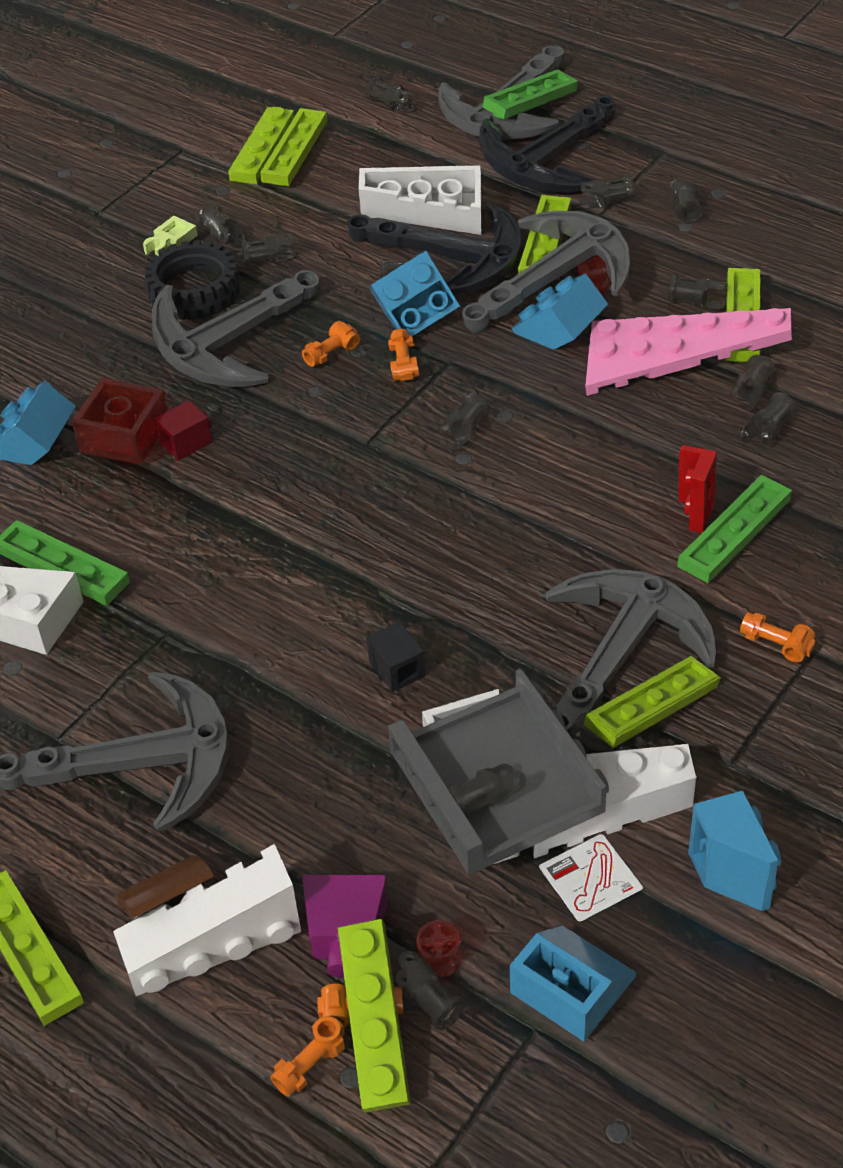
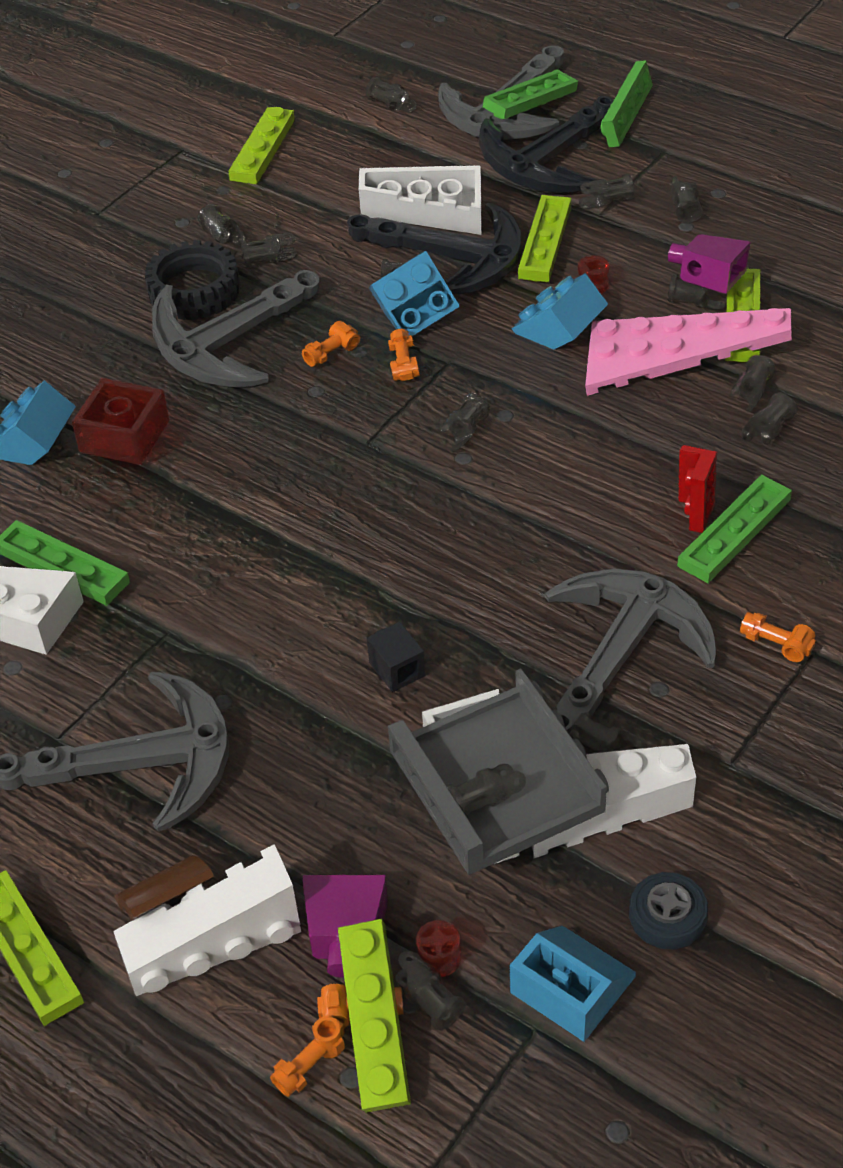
(169, 233): yellowish green plate -> none
(184, 430): dark red brick -> none
(293, 147): lime plate -> none
(589, 237): dark grey piece -> none
(590, 877): white sticker -> none
(626, 104): none -> bright green plate
(651, 701): lime tile -> none
(656, 899): none -> black wheel
(711, 261): none -> magenta torso
(733, 850): dark azure slope -> none

